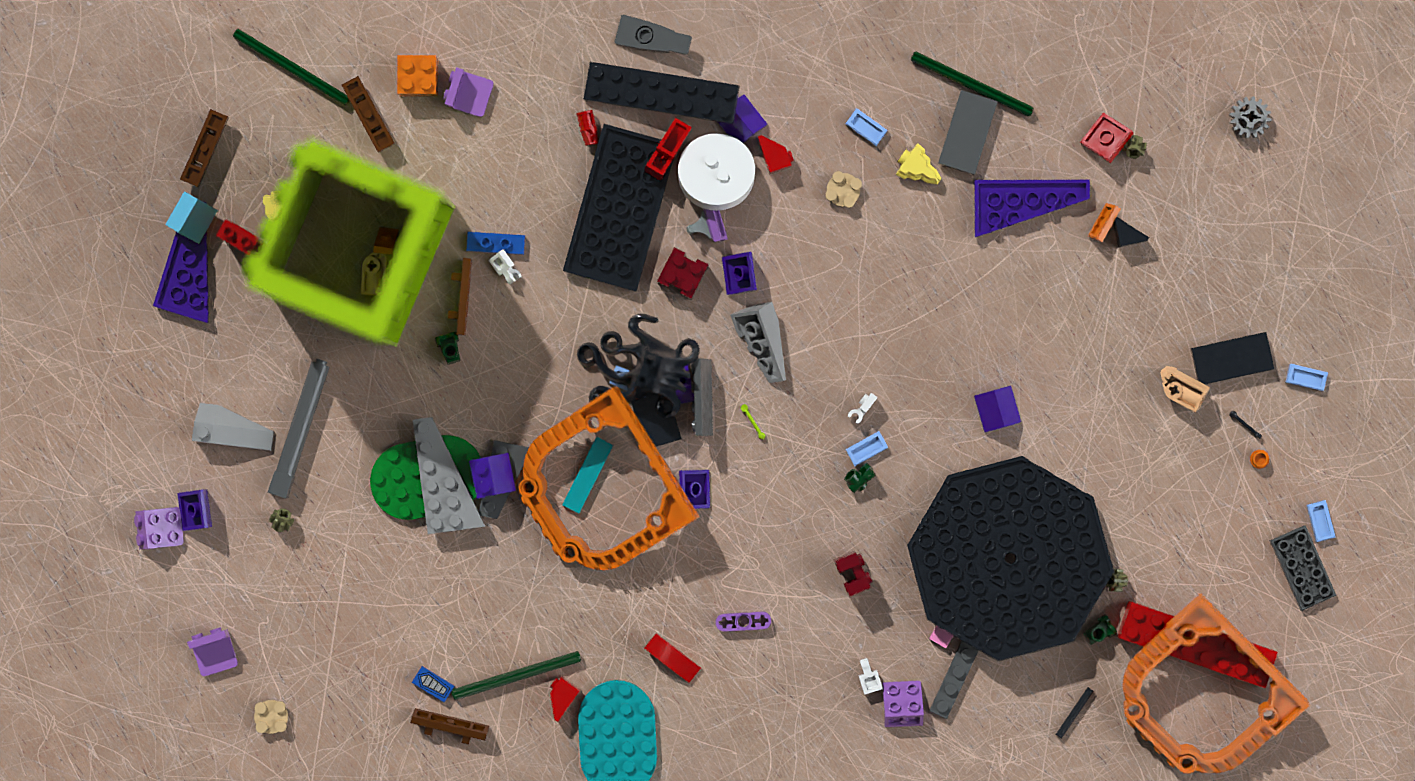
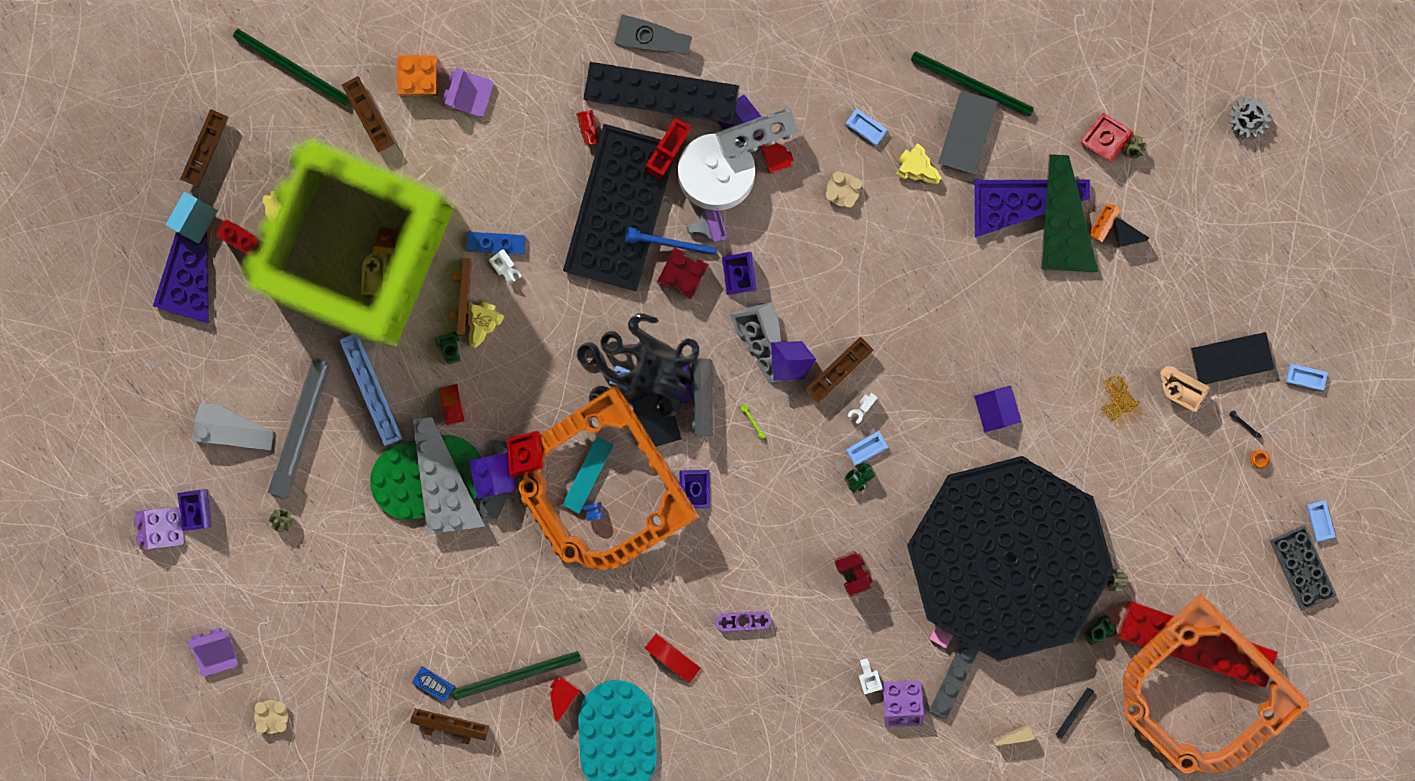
(371, 389): none -> light blue plate
(452, 405): none -> red slope
(482, 321): none -> light yellow rock
(524, 454): none -> red tile
(593, 511): none -> blue wheel
(633, 235): none -> blue piece
(746, 130): none -> light grey brick
(791, 360): none -> dark purple slope
(839, 369): none -> reddish brown hinge
(1019, 735): none -> tan slope
(1065, 230): none -> dark green wing
(1121, 402): none -> clear yellow piece

